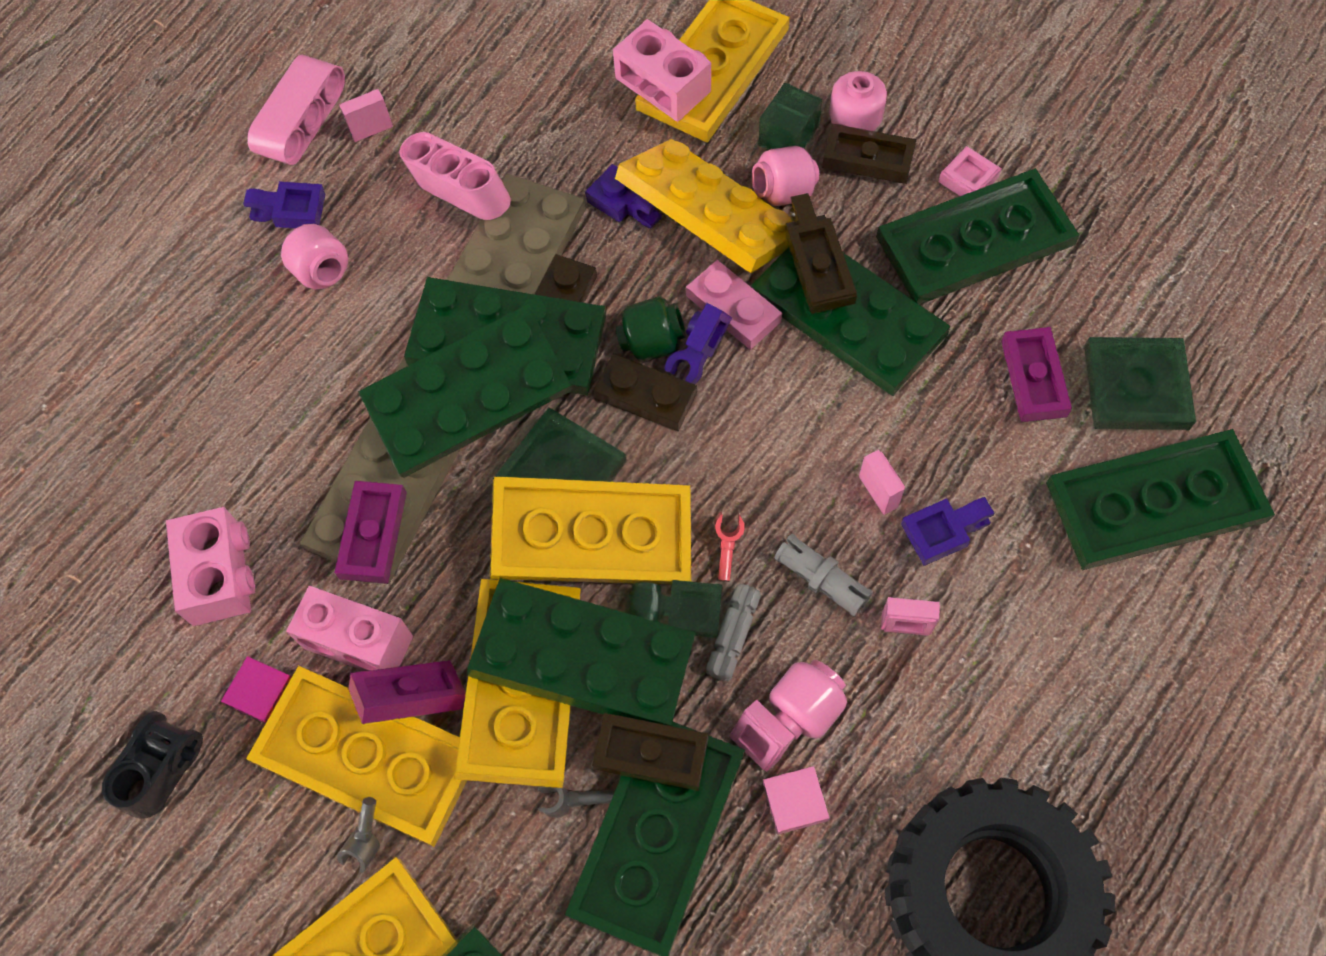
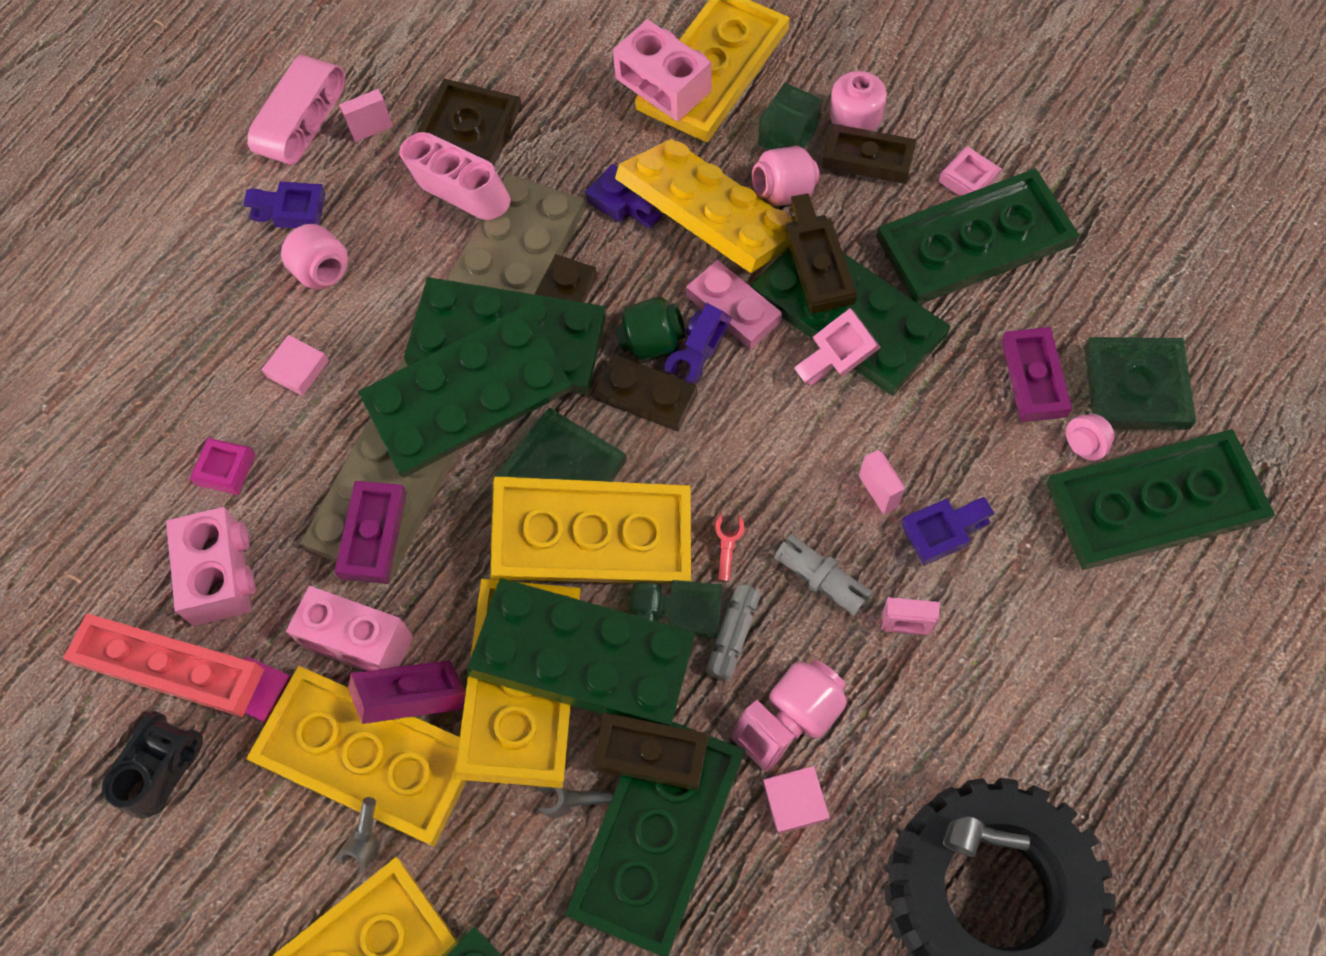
(164, 664): none -> coral plate
(222, 466): none -> dark pink tile
(295, 365): none -> bright pink tile
(472, 118): none -> dark brown tile
(841, 345): none -> bright pink plate
(966, 833): none -> flat silver hand
(1090, 436): none -> bright pink plate

